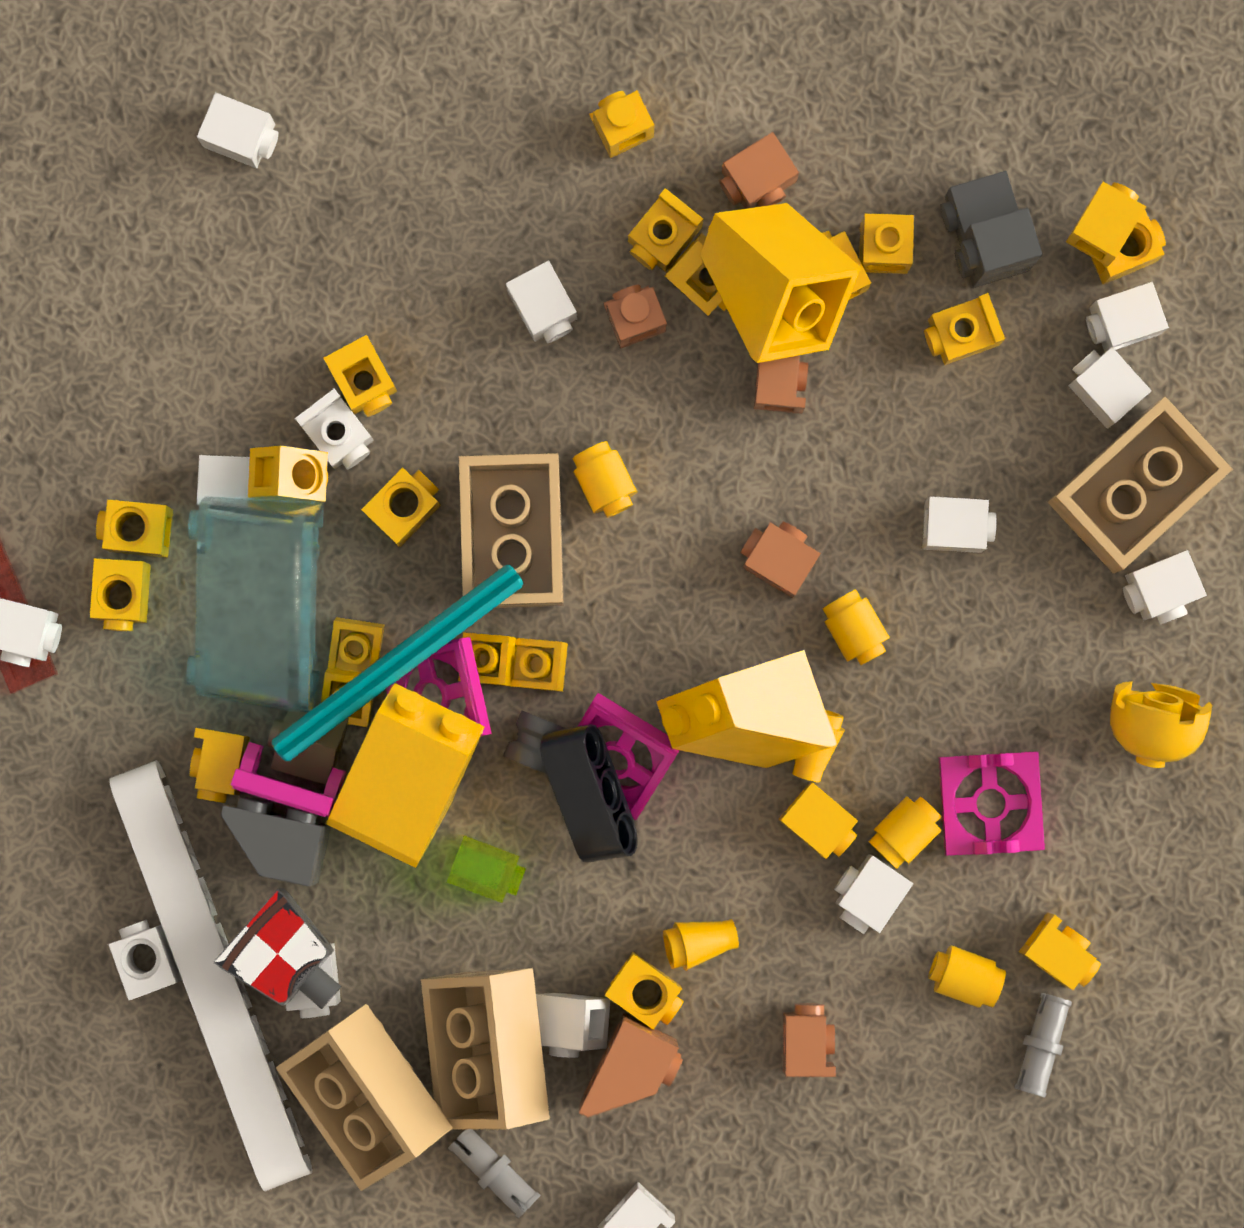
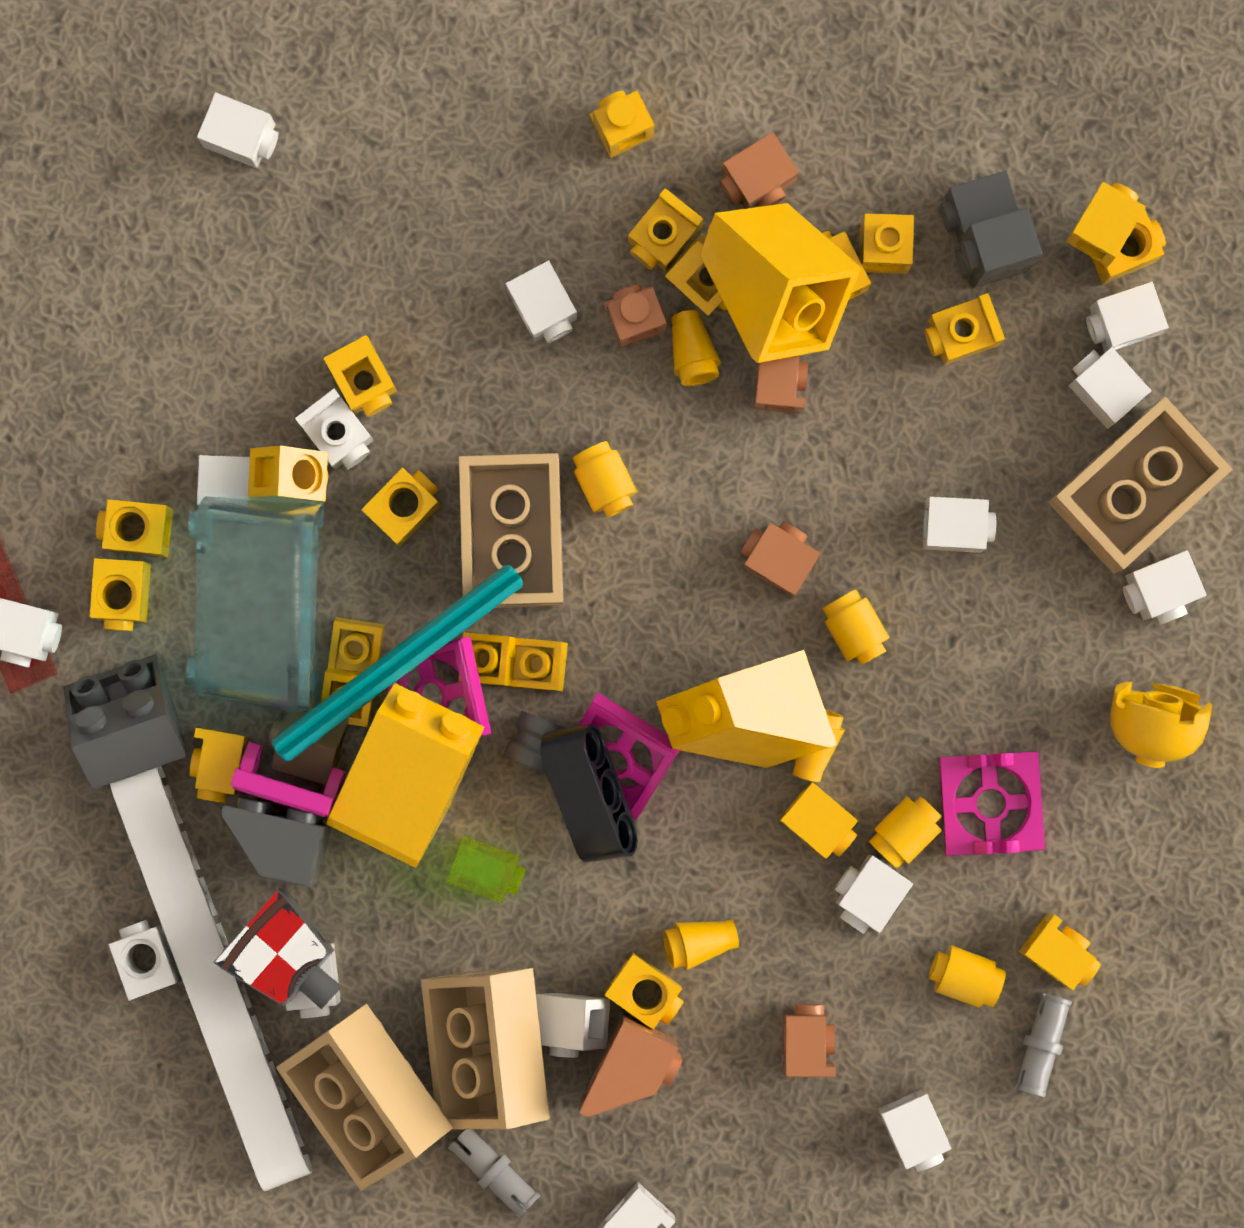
(123, 722): none -> dark grey slope
(693, 350): none -> yellow cone
(915, 1131): none -> white brick

